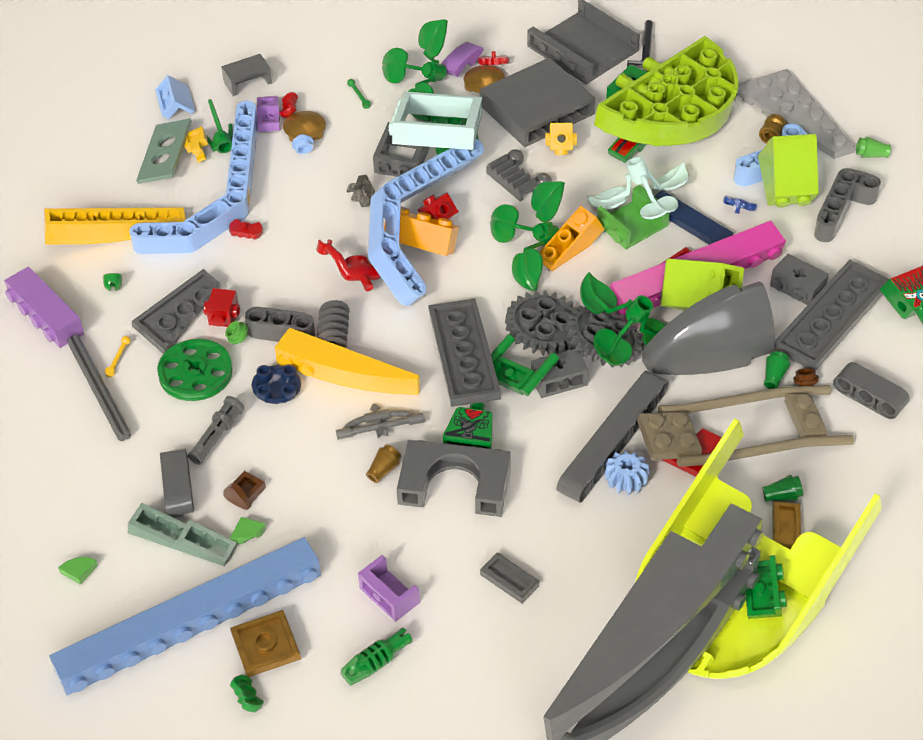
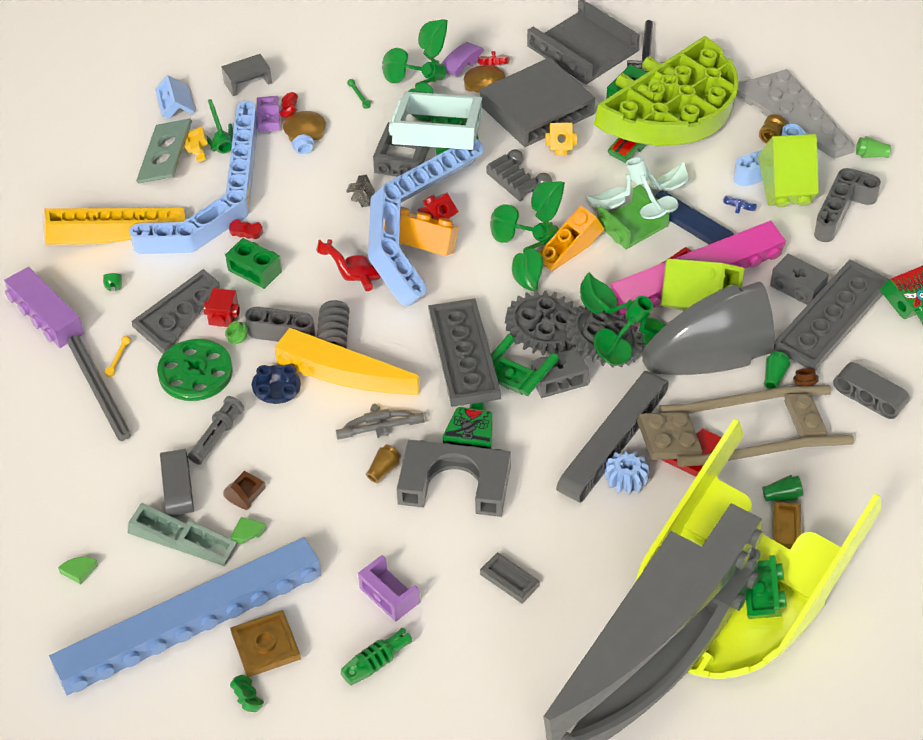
(253, 263): none -> green brick

